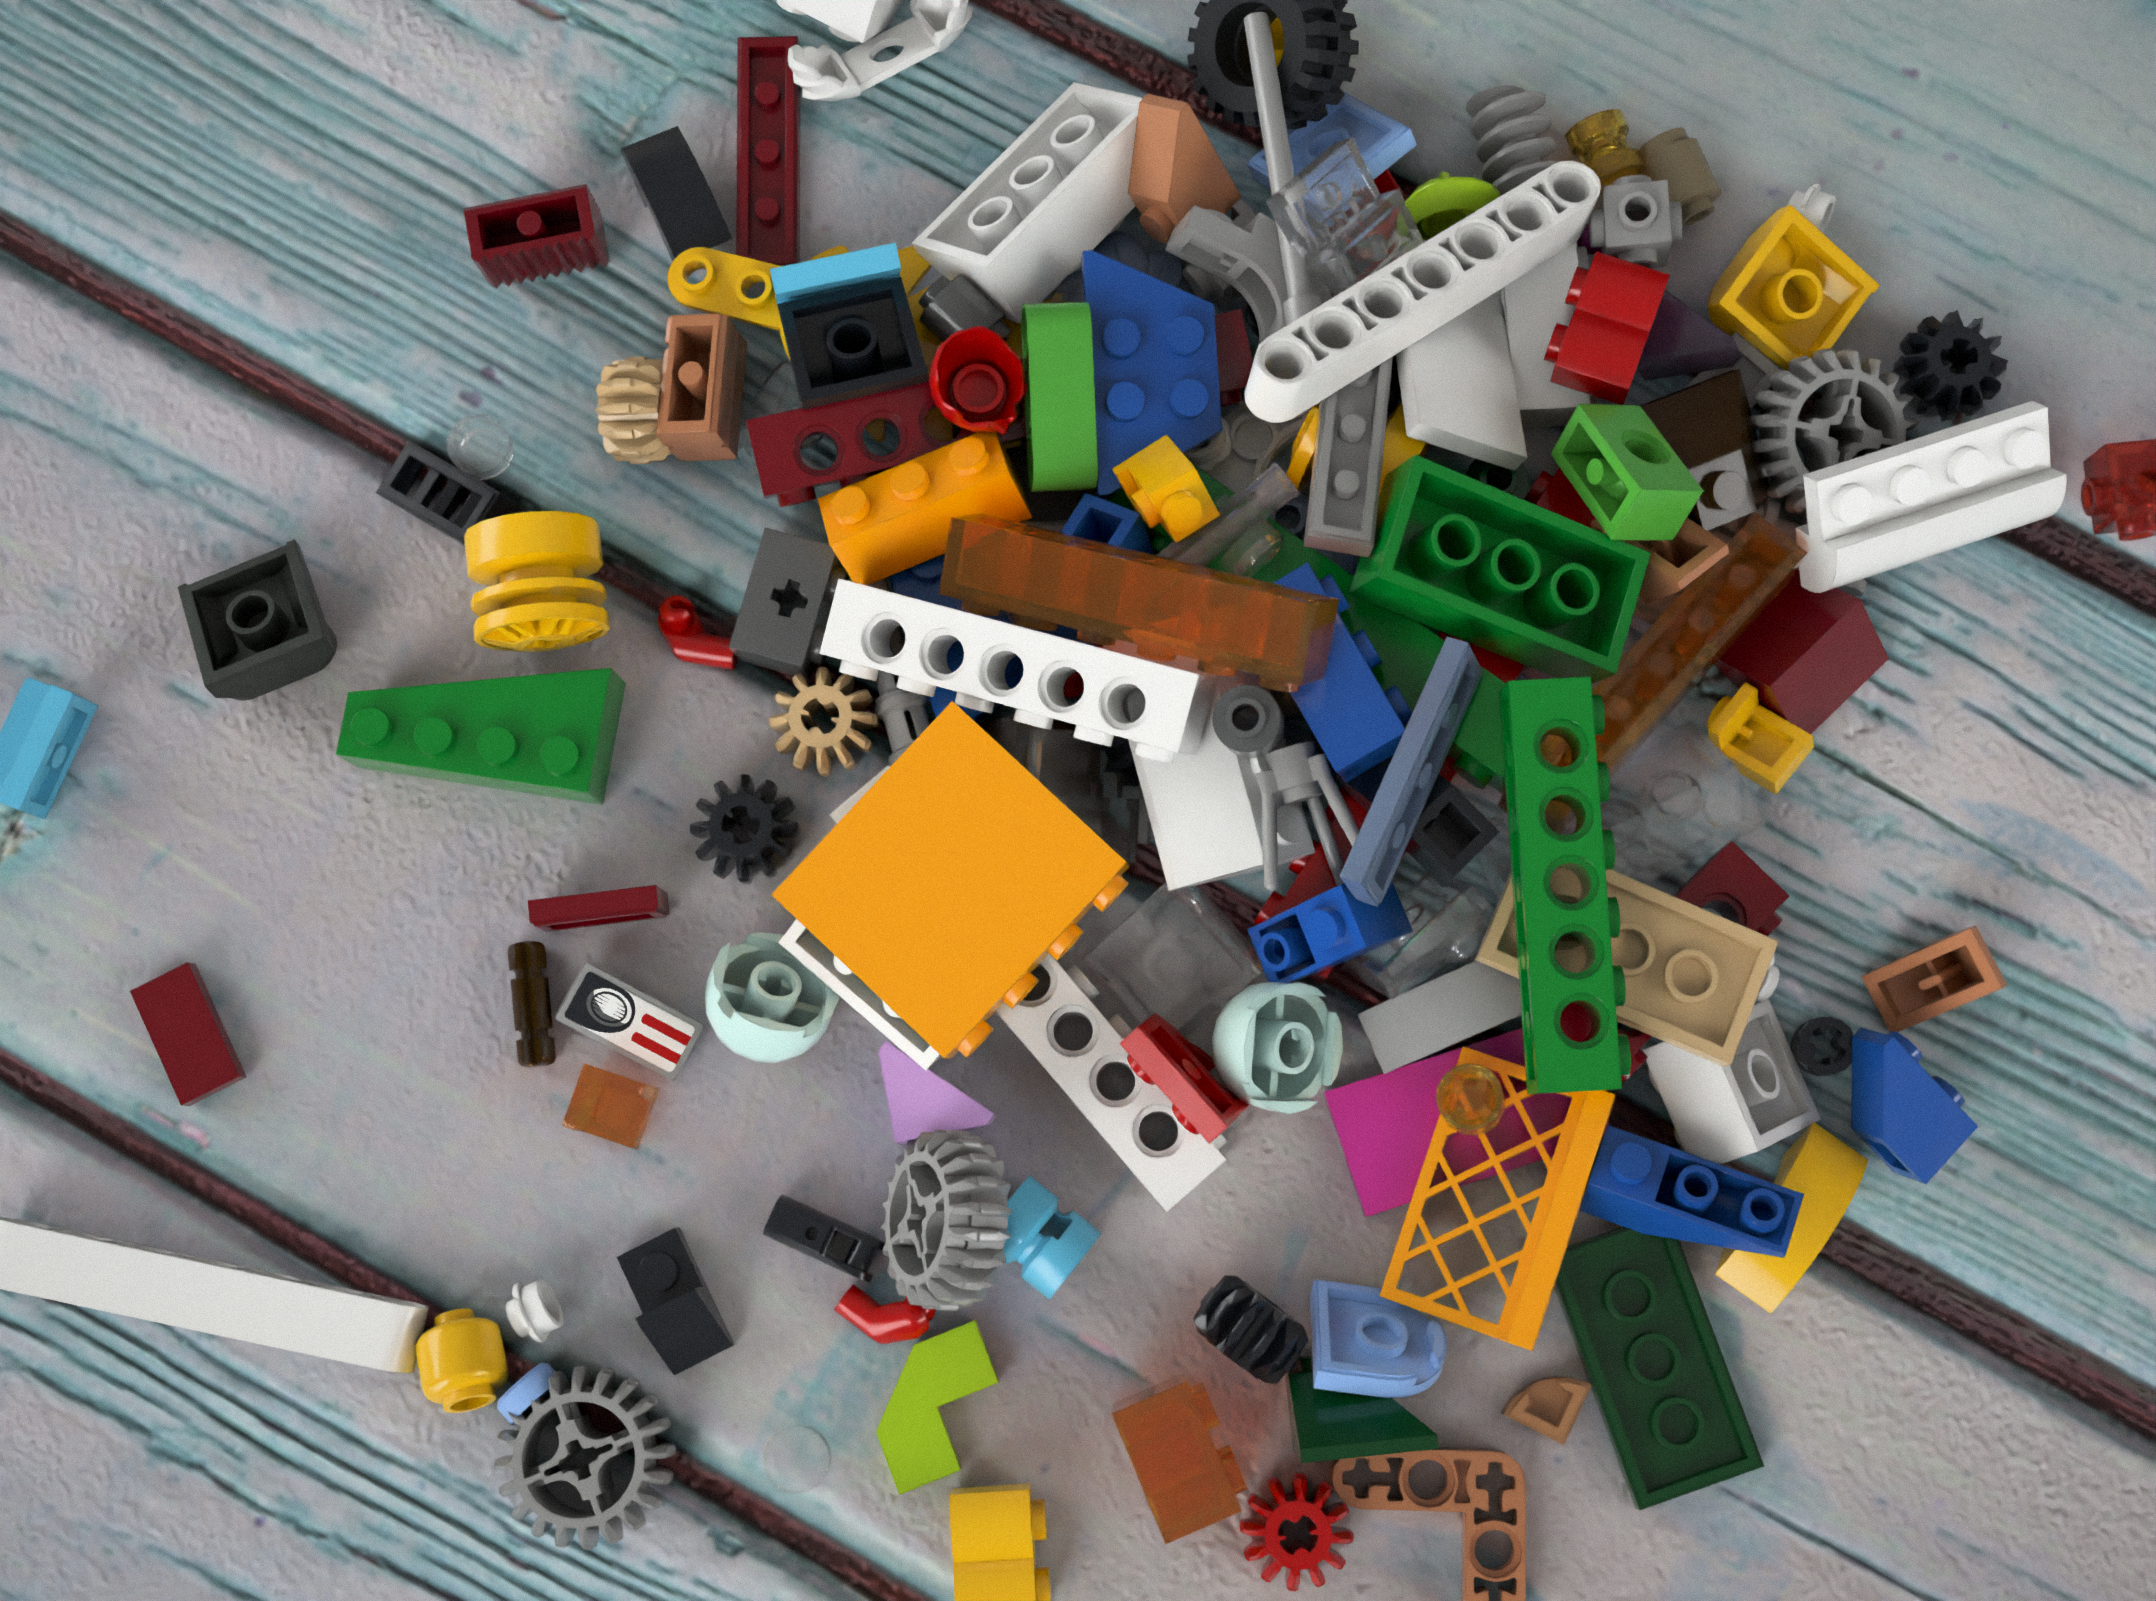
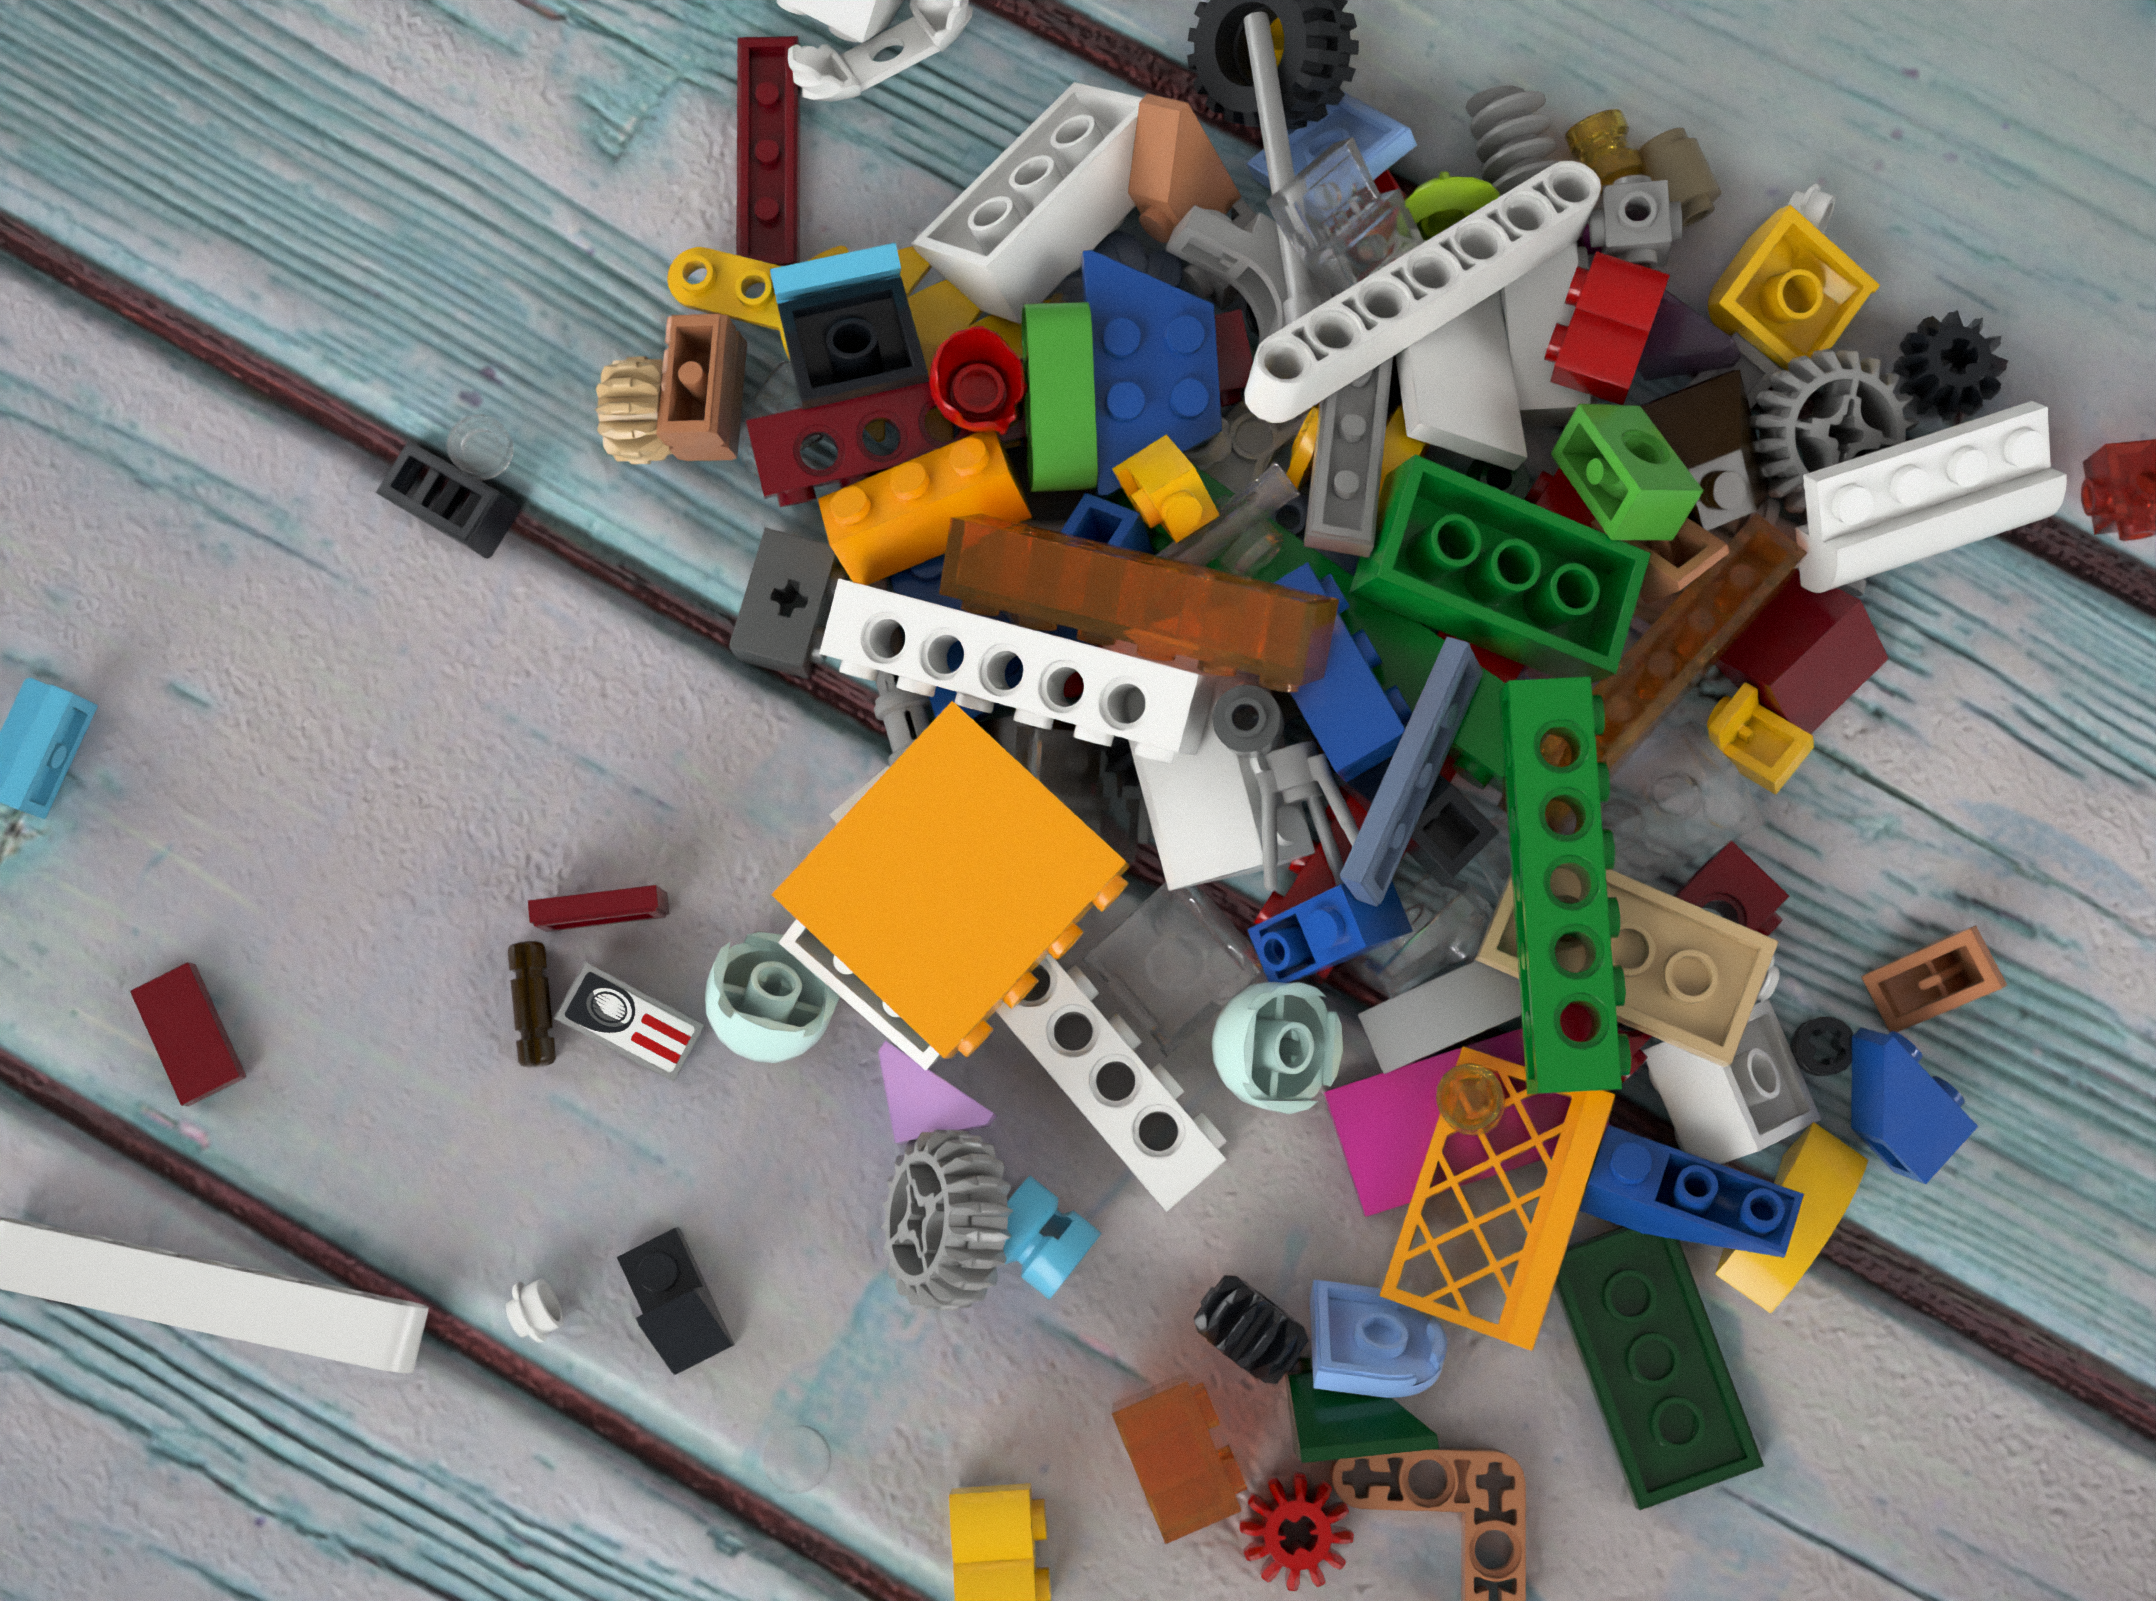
(258, 625): pearl dark grey slope -> none
(462, 1361): yellow head -> none
(499, 733): green wedge -> none
(529, 1387): light blue tile -> none
(536, 581): yellow wheel -> none
(537, 235): dark red brick -> none
(592, 1480): light grey gear -> none
(610, 1106): clear orange panel -> none
(675, 192): black slope -> none
(689, 638): red arm -> none
(727, 846): black gear -> none
(814, 1235): black bar -> none
(834, 701): tan gear -> none
(885, 1322): red arm -> none
(912, 1424): lime tile -> none
(959, 306): dark grey brick -> none
(1183, 1074): red wing -> none
(1548, 1405): medium nougat tile -> none

